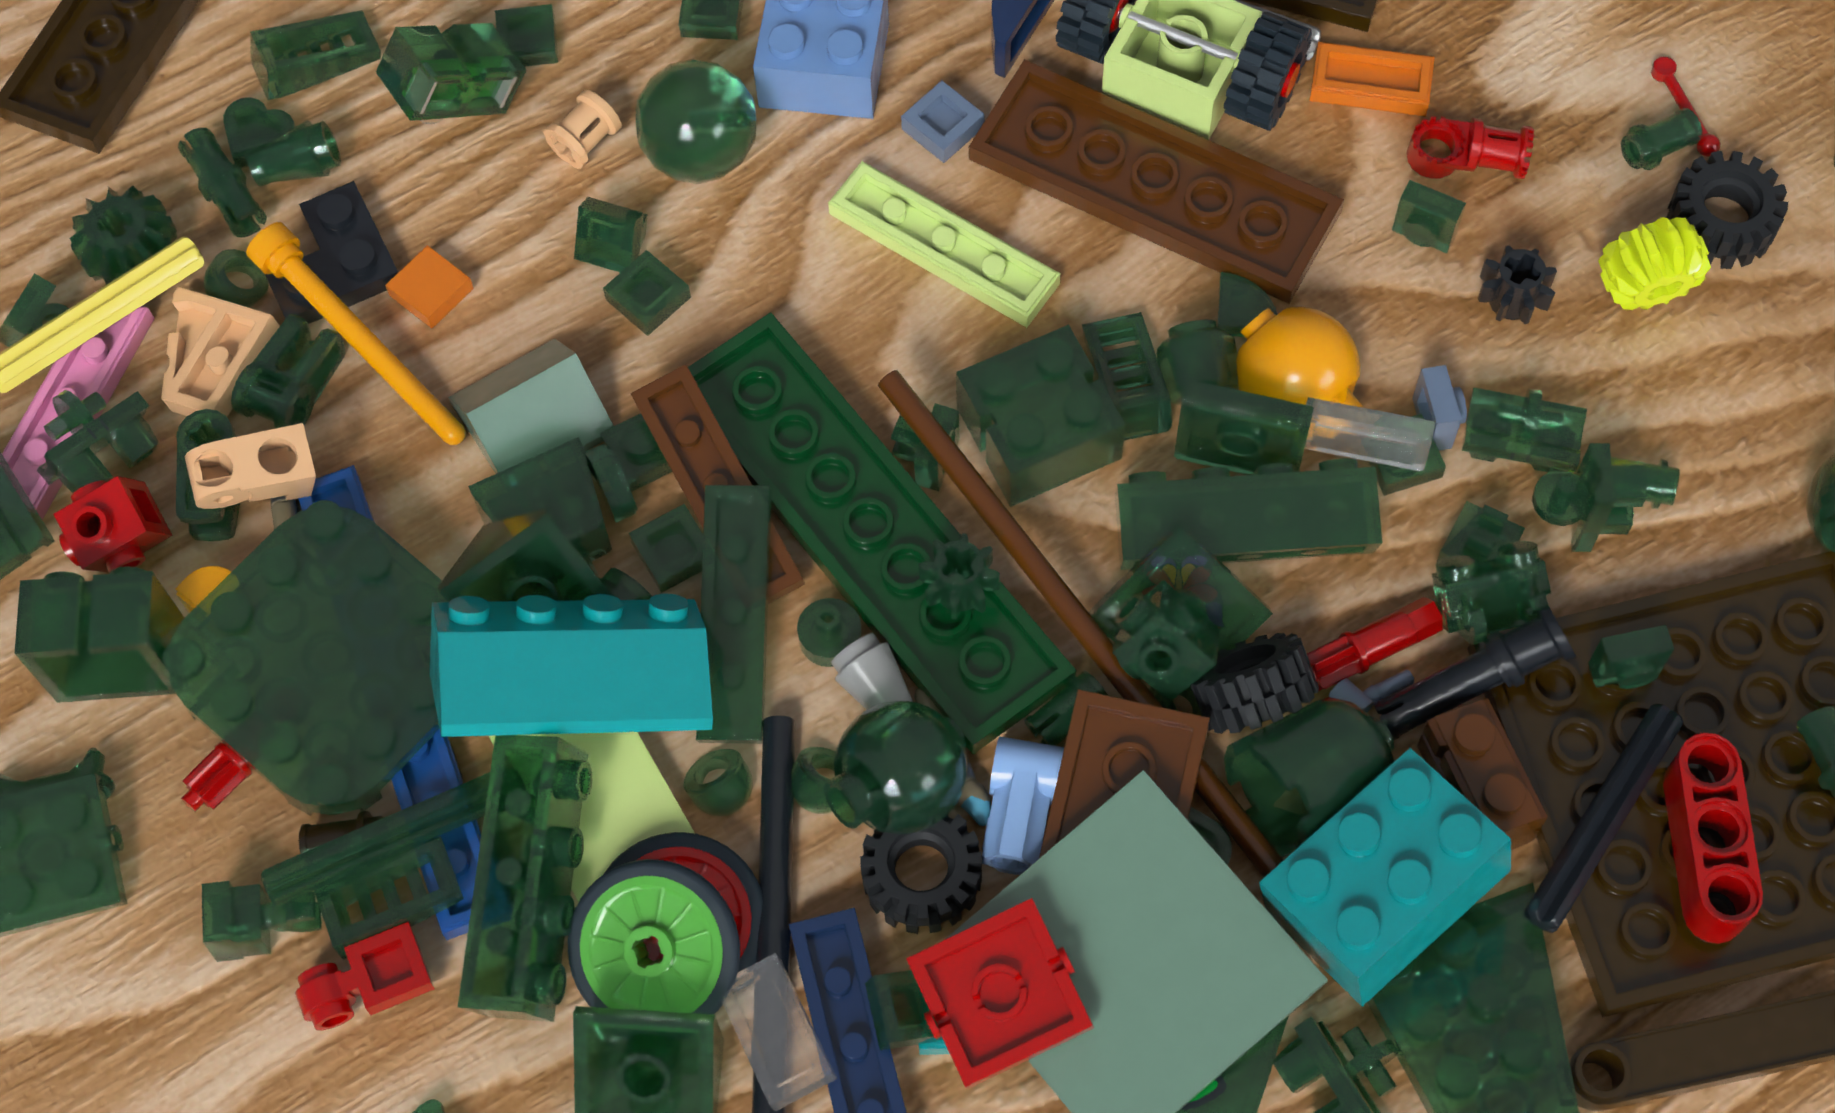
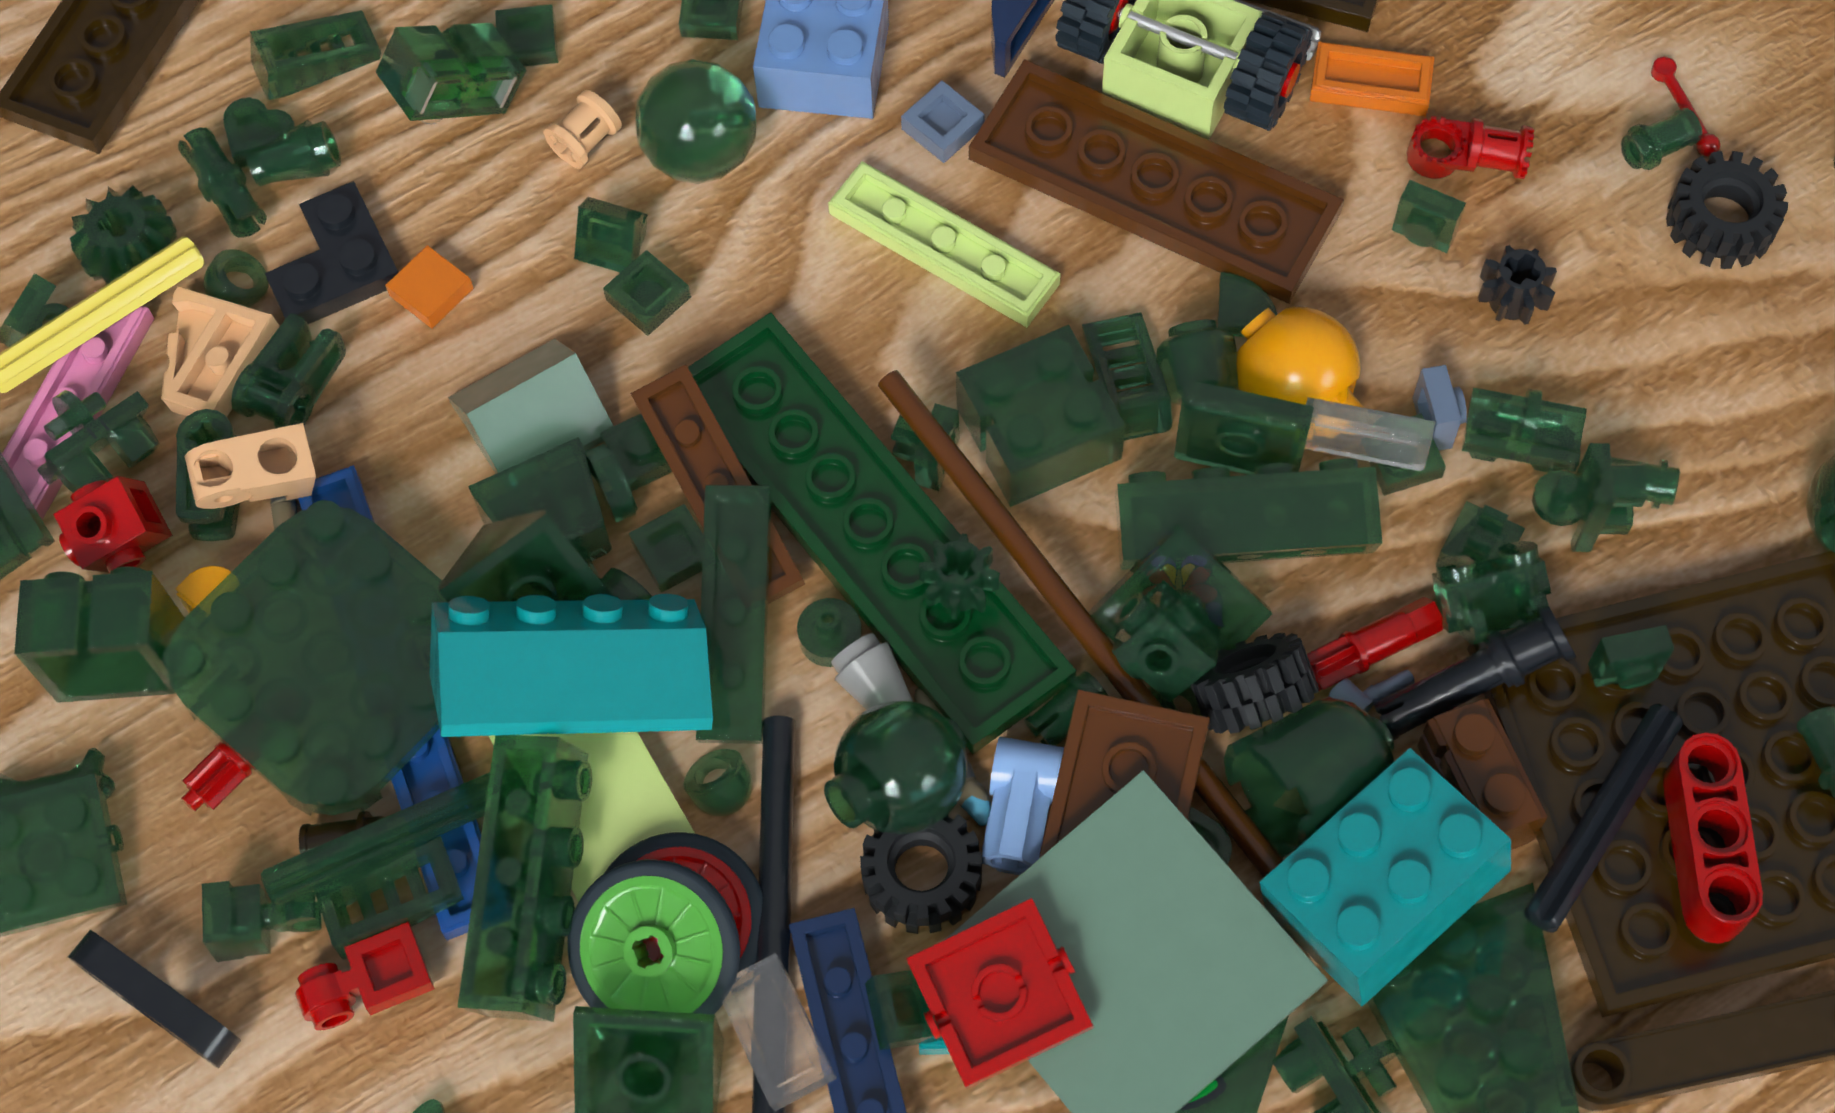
(154, 998): none -> black beam
(278, 252): light orange piece -> none
(808, 783): clear green piece -> none
(1654, 263): neon yellow gear -> none

